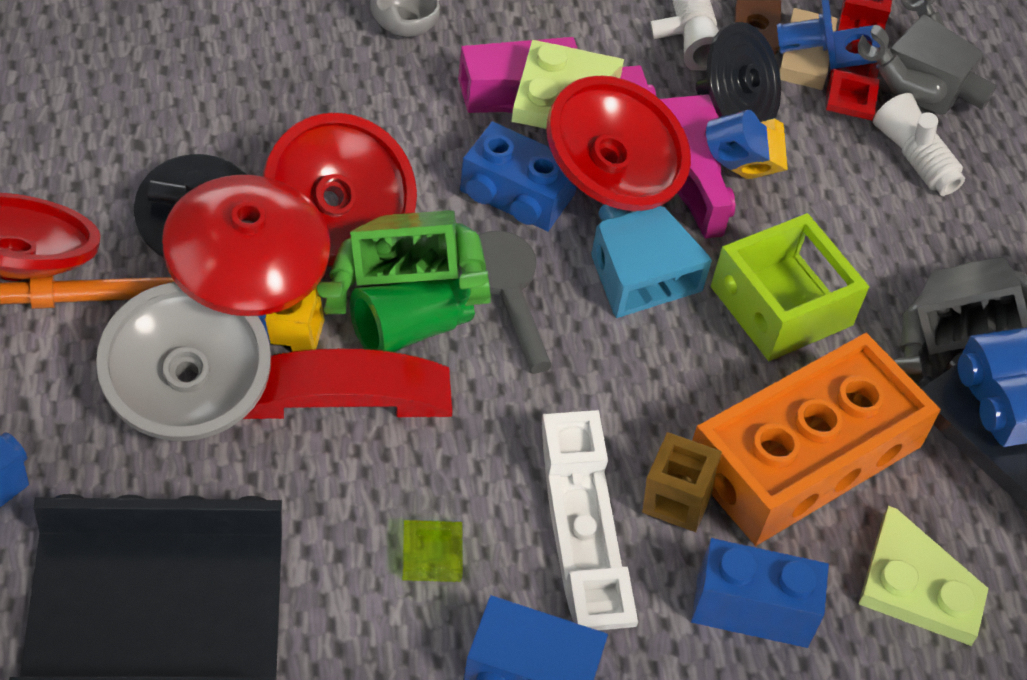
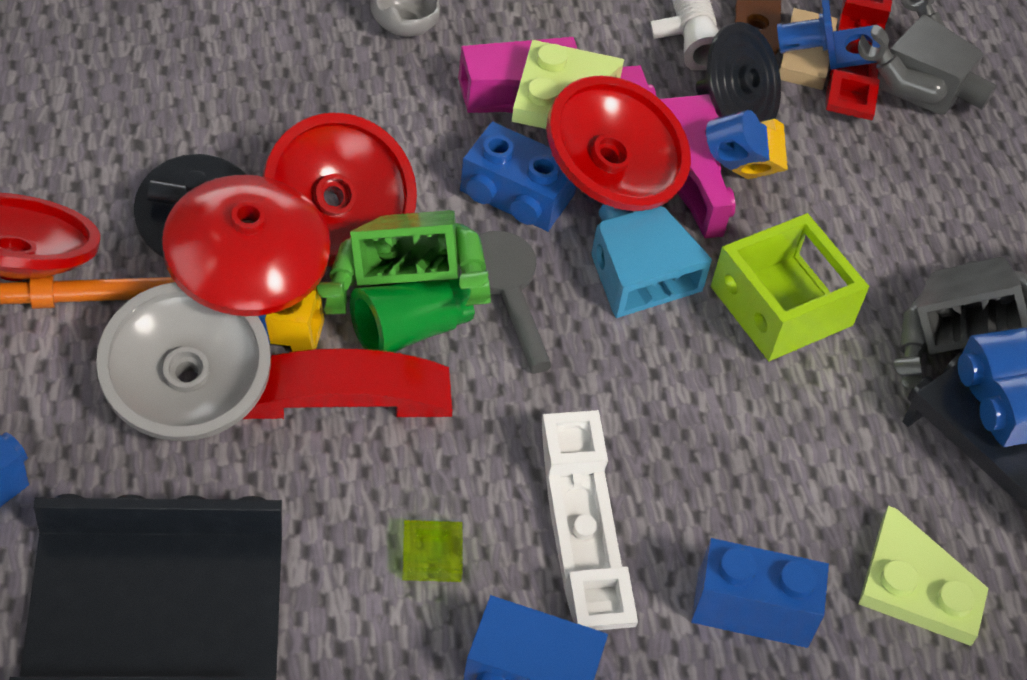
(681, 482): pearl gold brick -> none
(814, 436): orange brick -> none
(922, 147): white piece -> none

